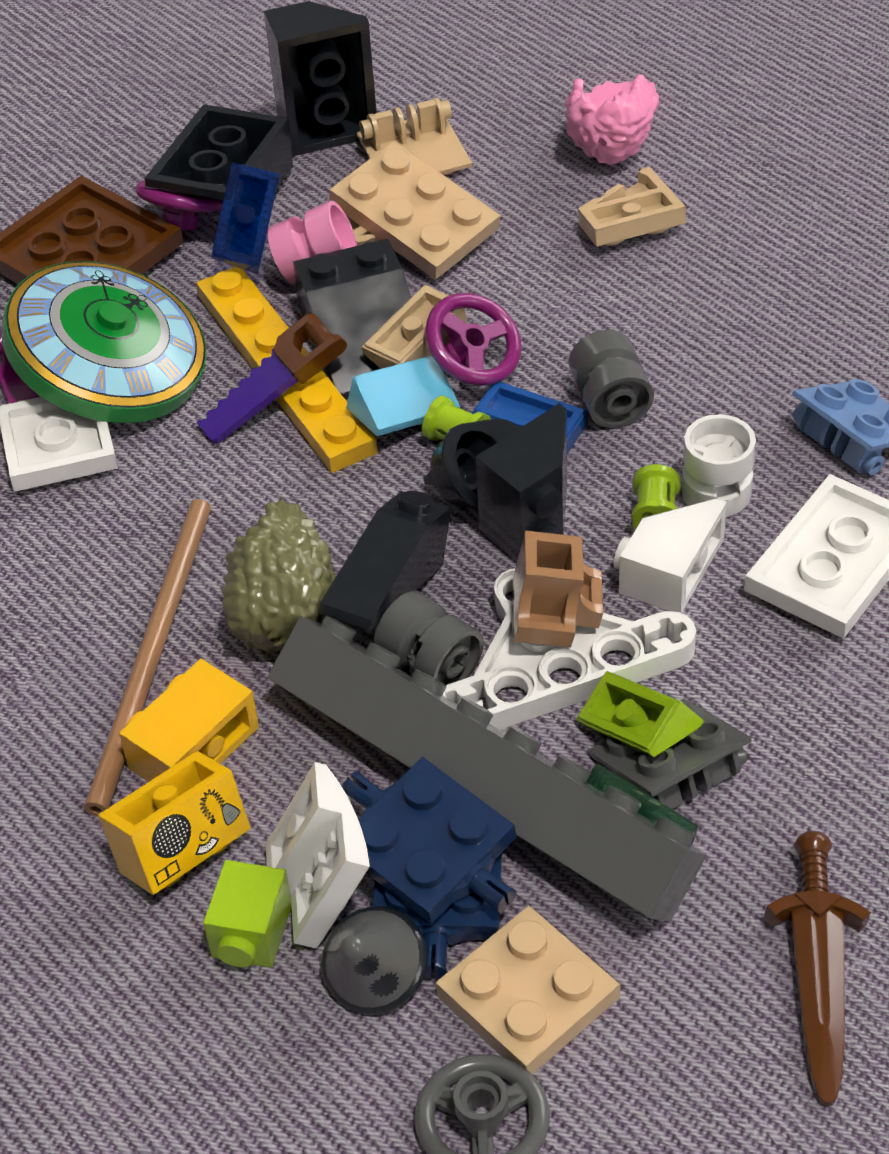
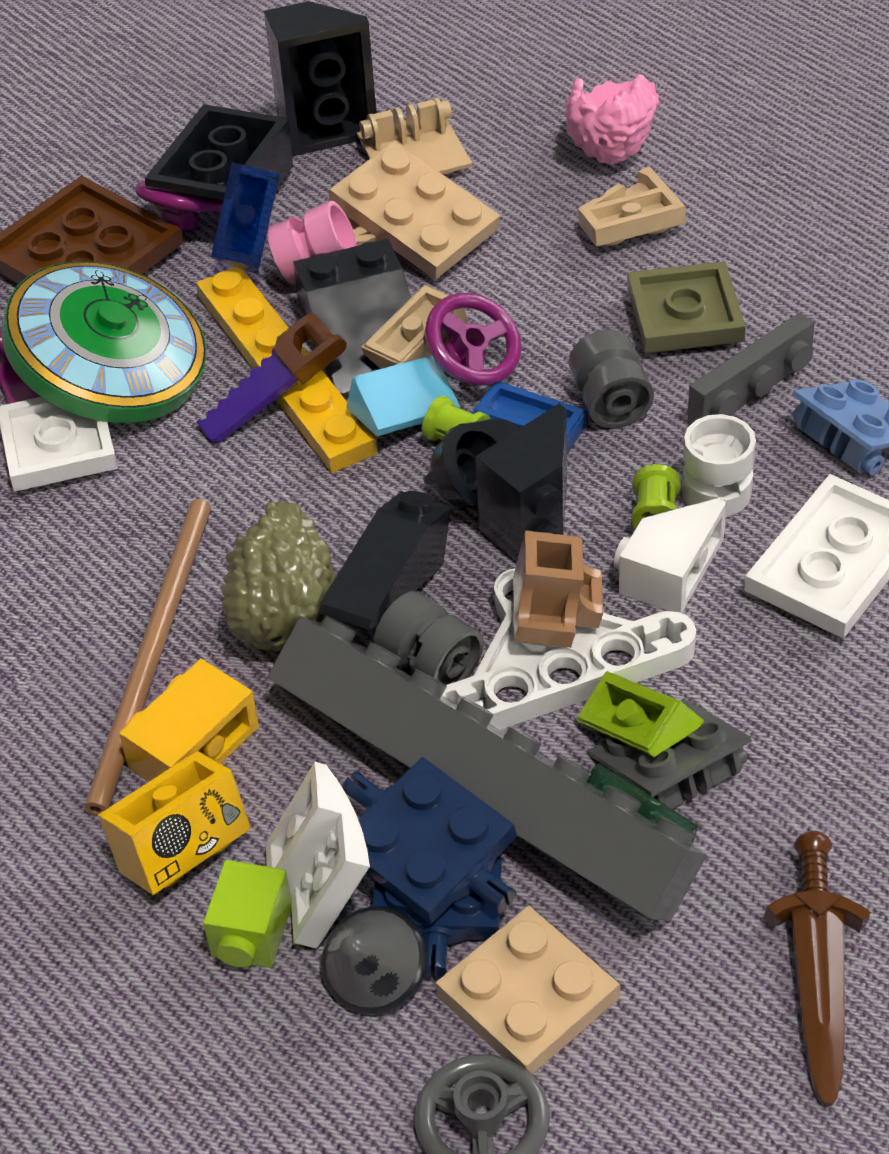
(685, 307): none -> olive plate
(753, 370): none -> dark grey plate

